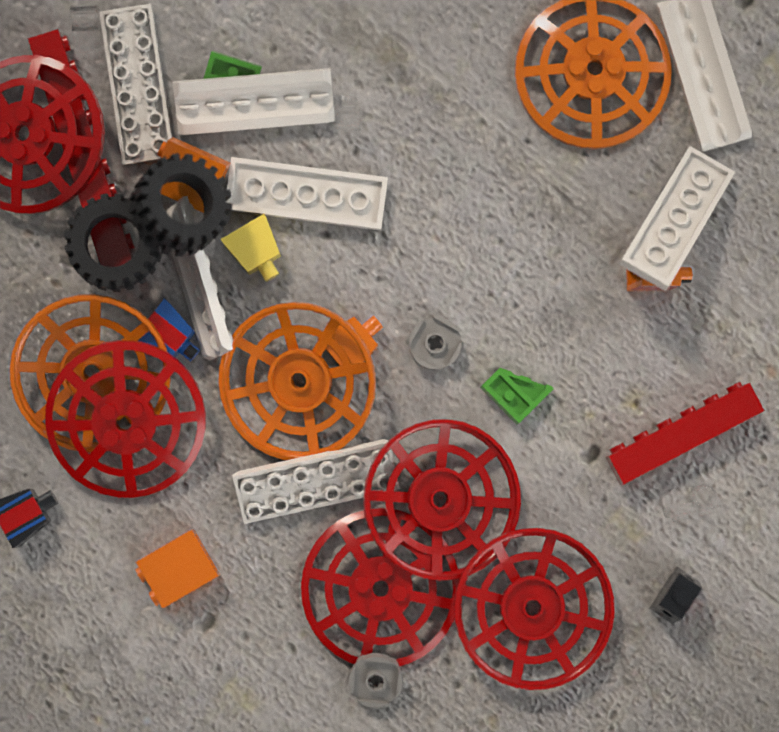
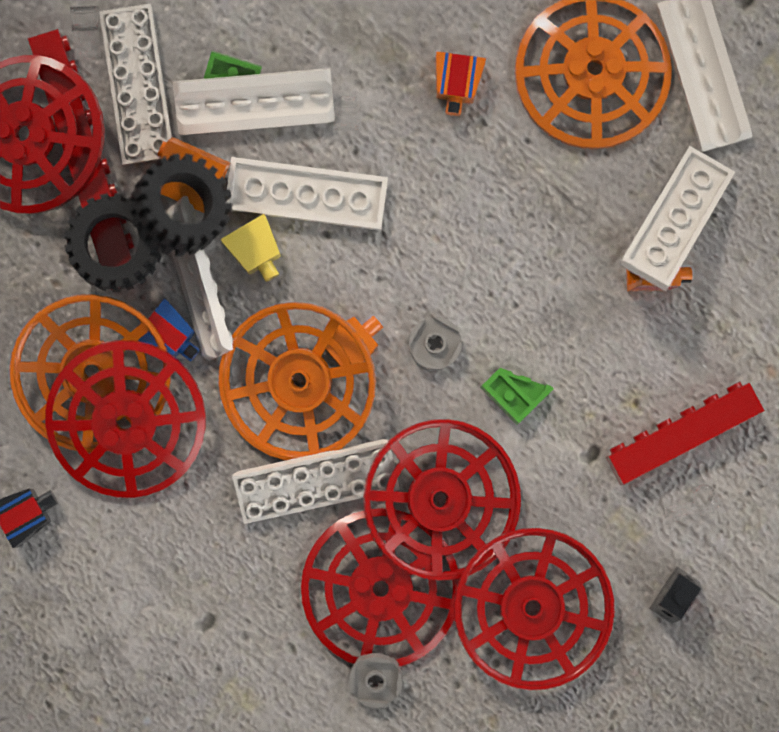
(176, 569): orange brick -> none
(457, 79): none -> torso

